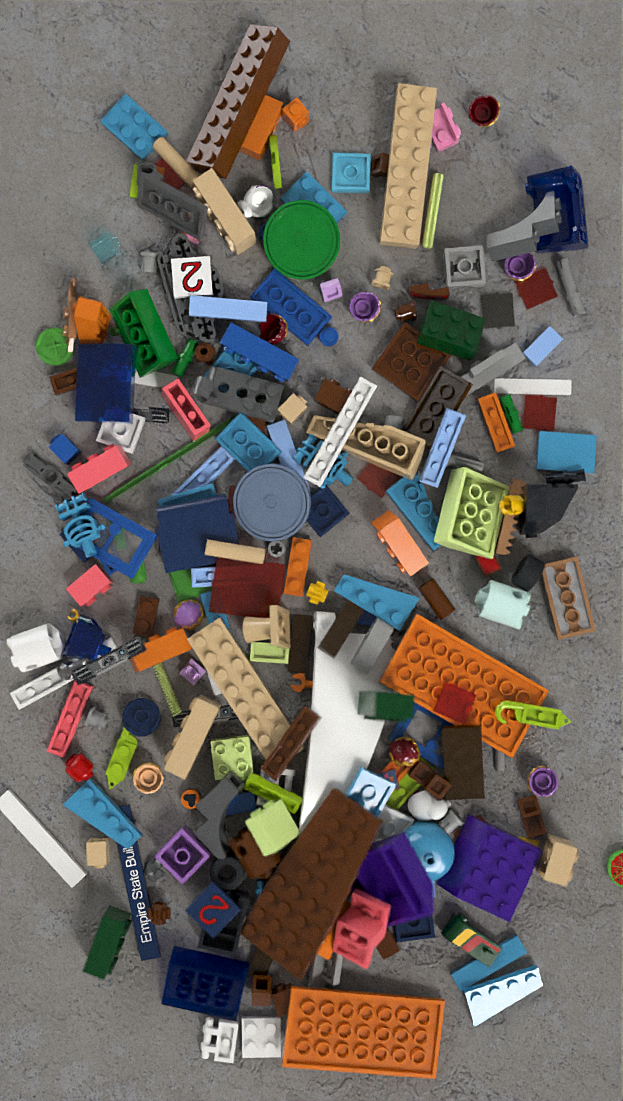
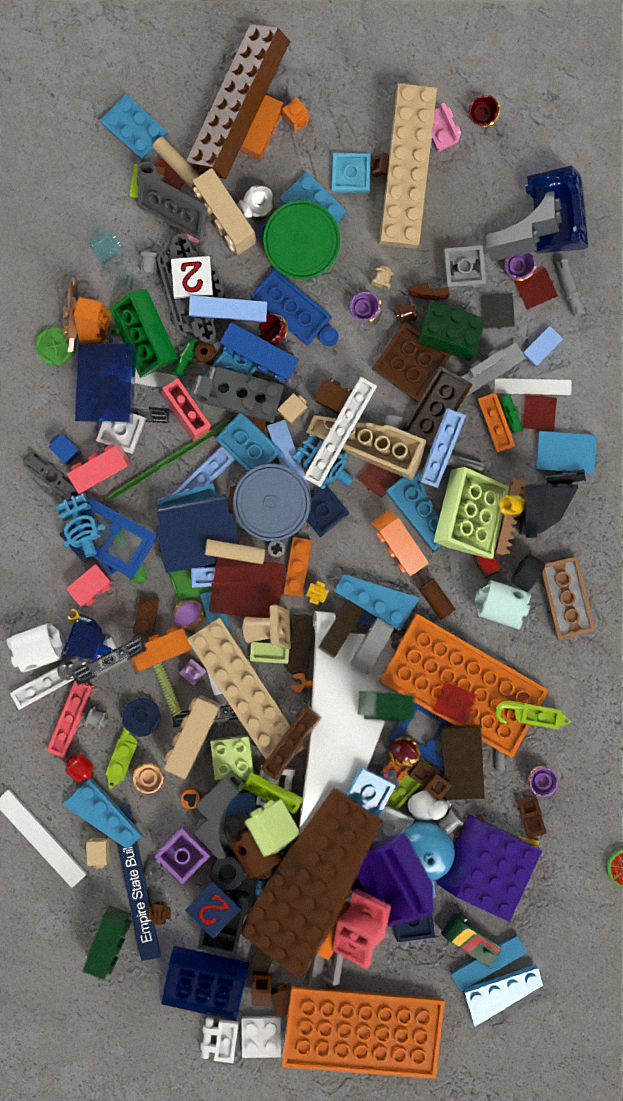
(64, 381): reddish brown plate -> none
(275, 161): lime tile -> none
(330, 289): lavender tile -> none
(388, 945): reddish brown brick -> none
(432, 210): yellowish green axle -> none
(557, 860): tan brick -> none

